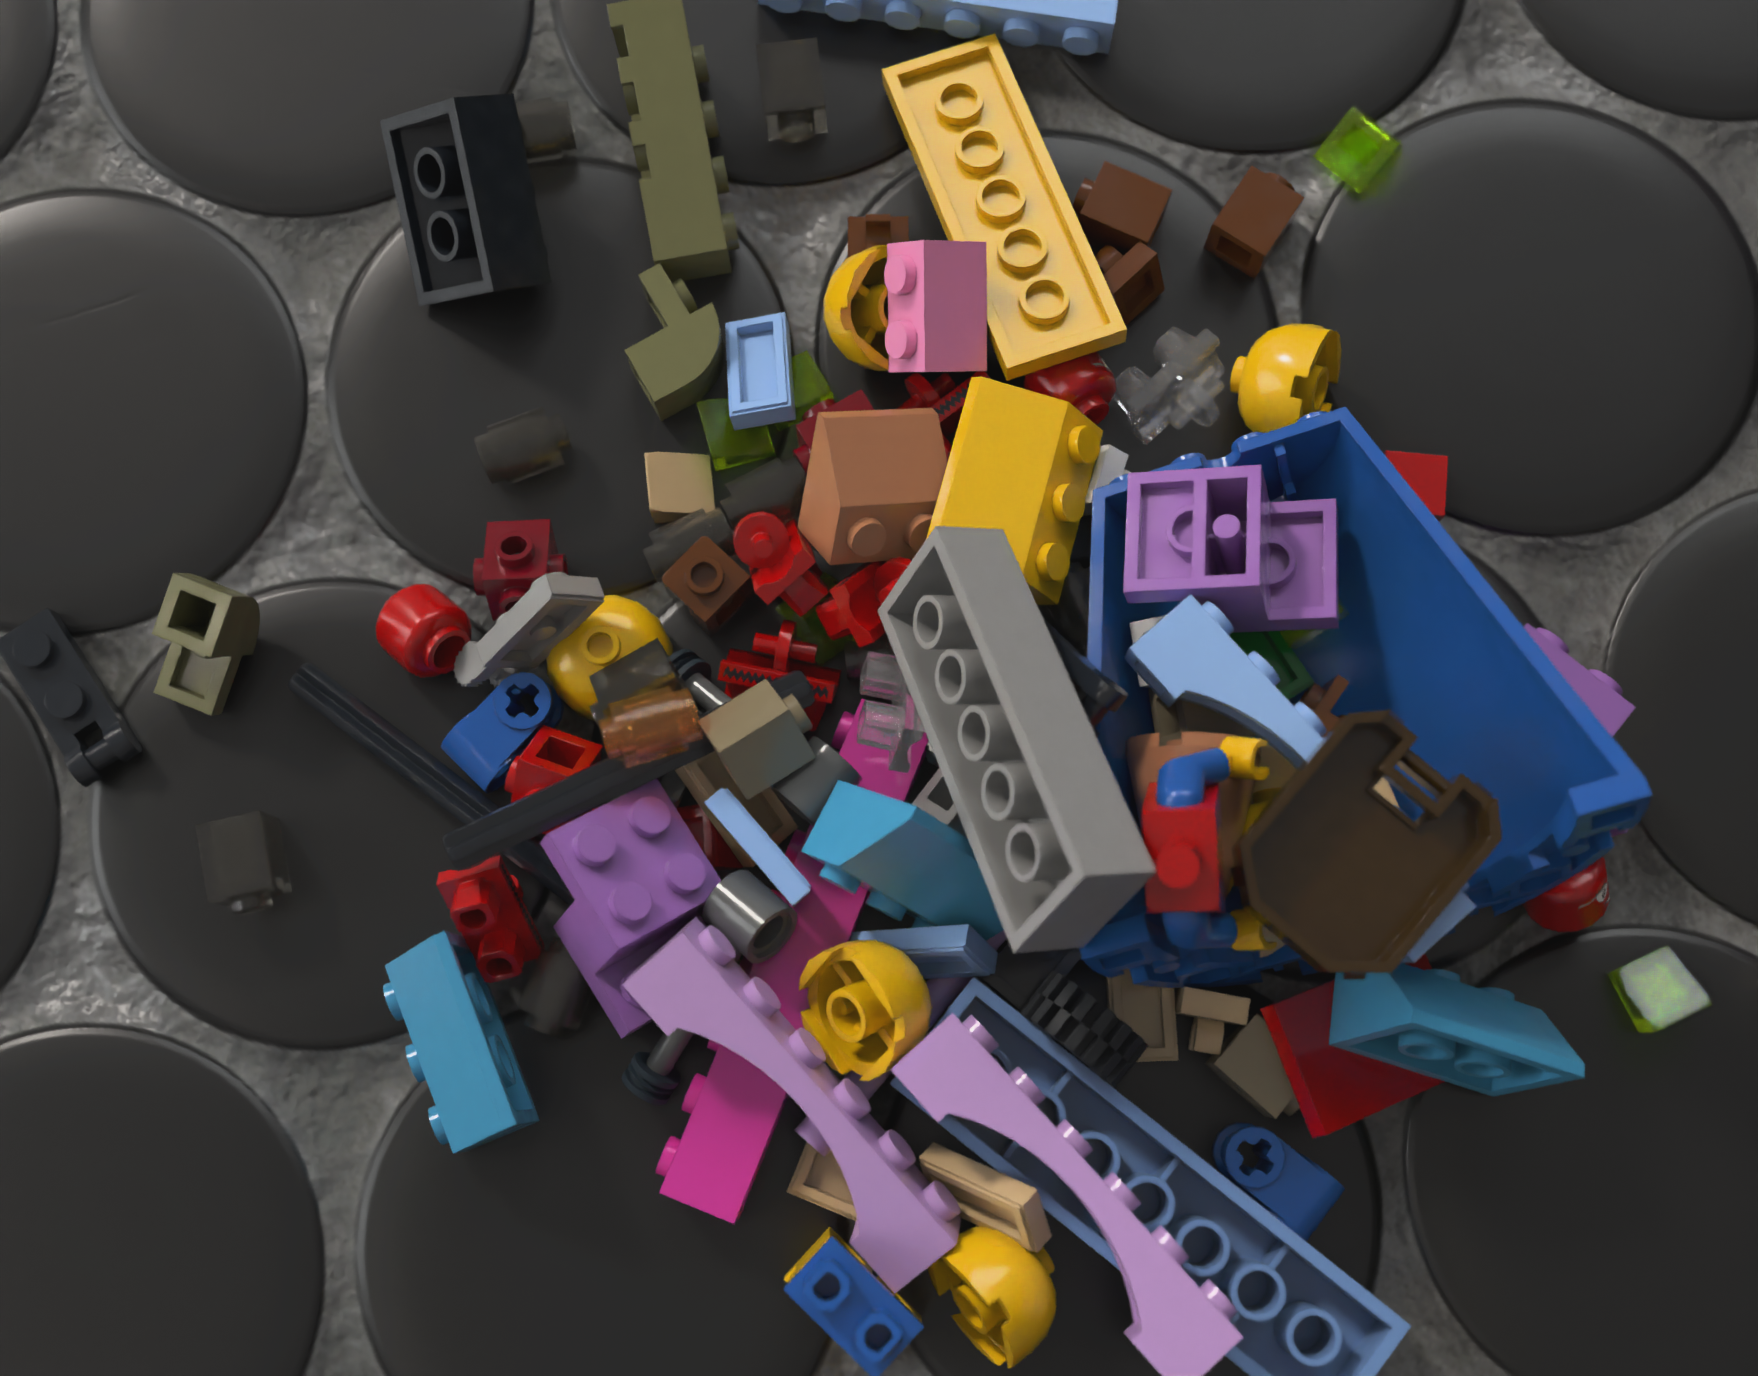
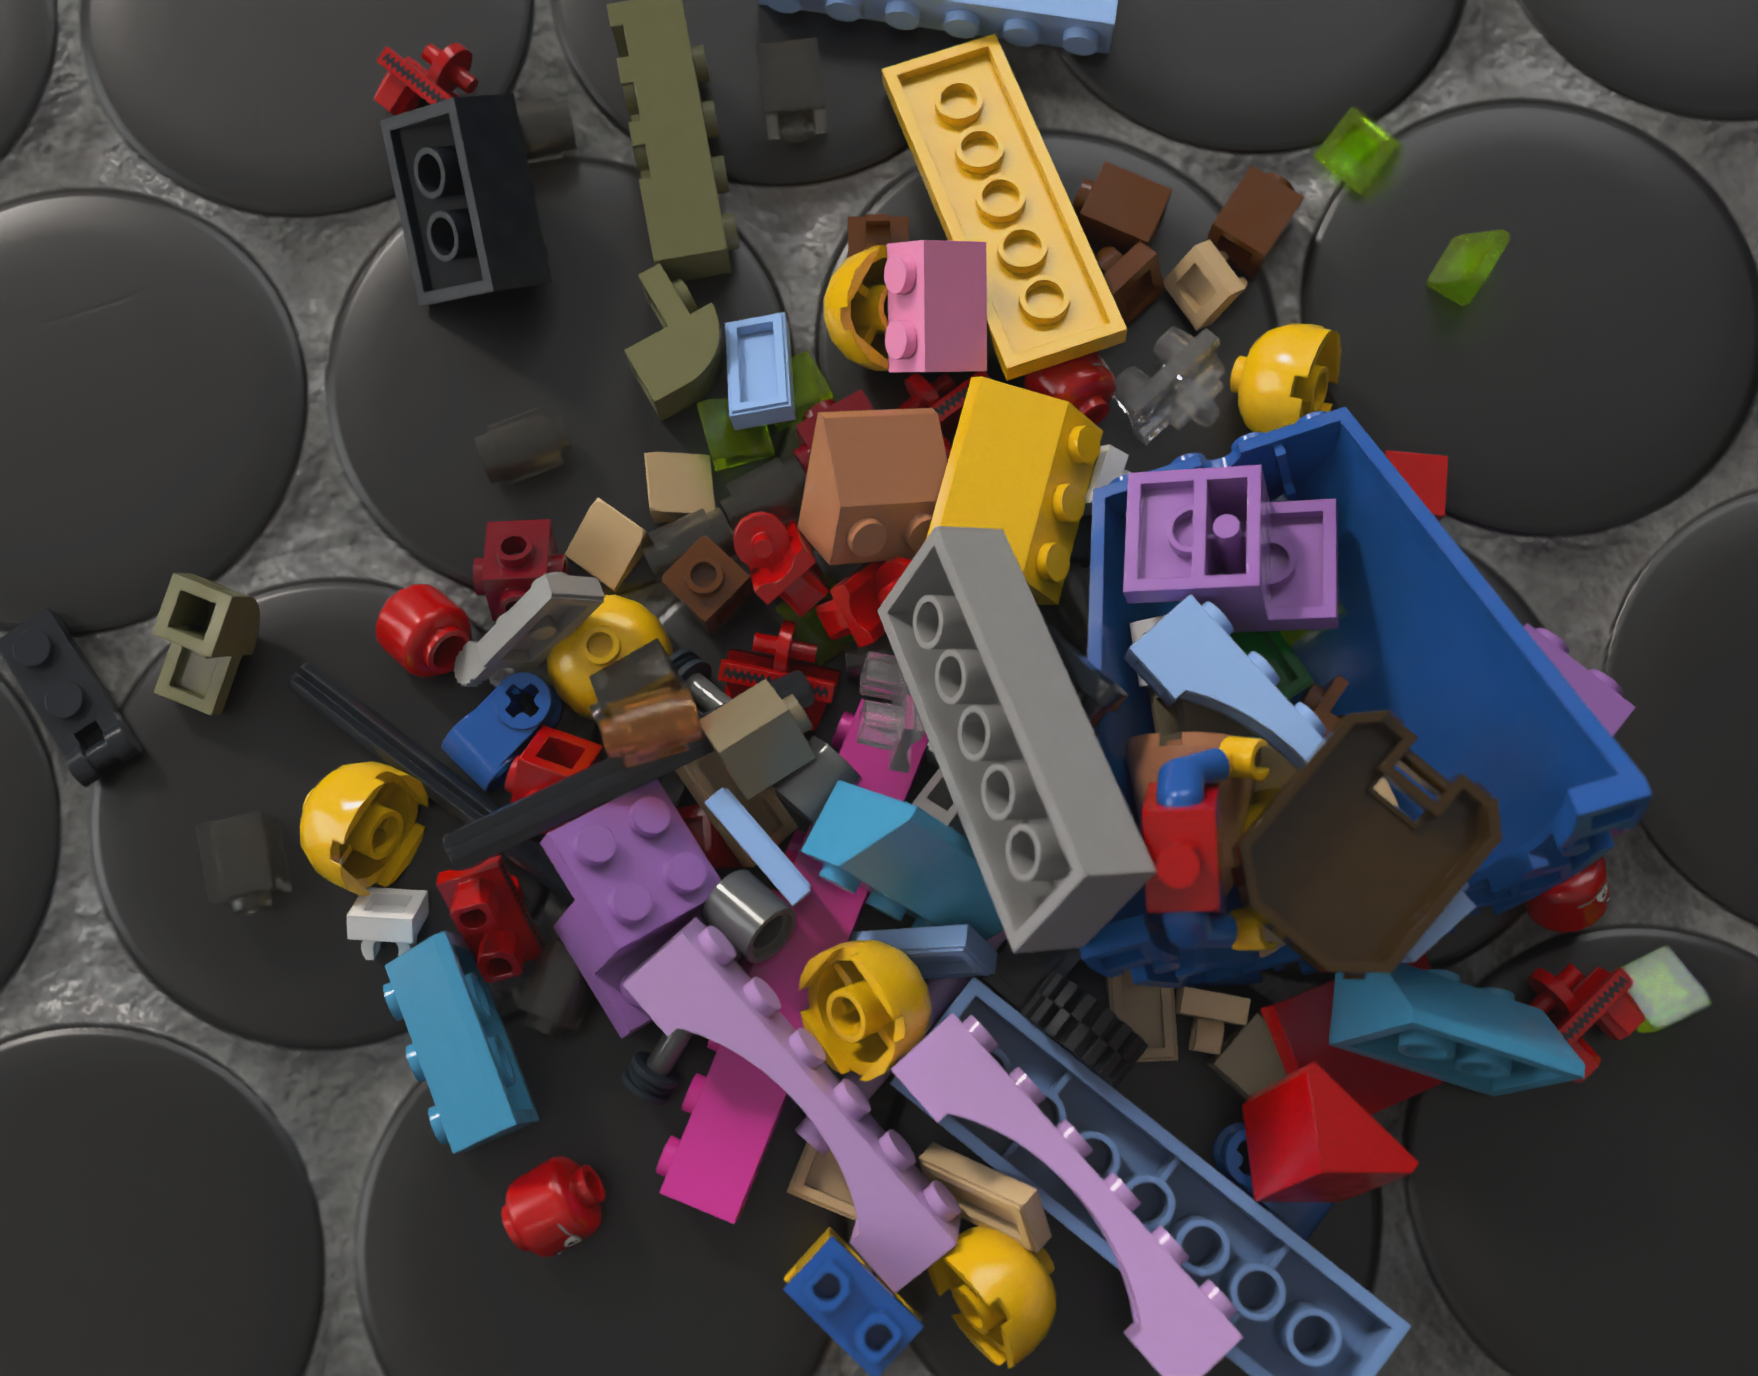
(362, 825): none -> yellow cylinder
(387, 917): none -> white tile
(410, 82): none -> red hips
(553, 1206): none -> red head
(607, 544): none -> tan slope
(1204, 284): none -> tan tile
(1316, 1142): none -> red slope
(1467, 264): none -> clear neon green slope
(1578, 1005): none -> red hips

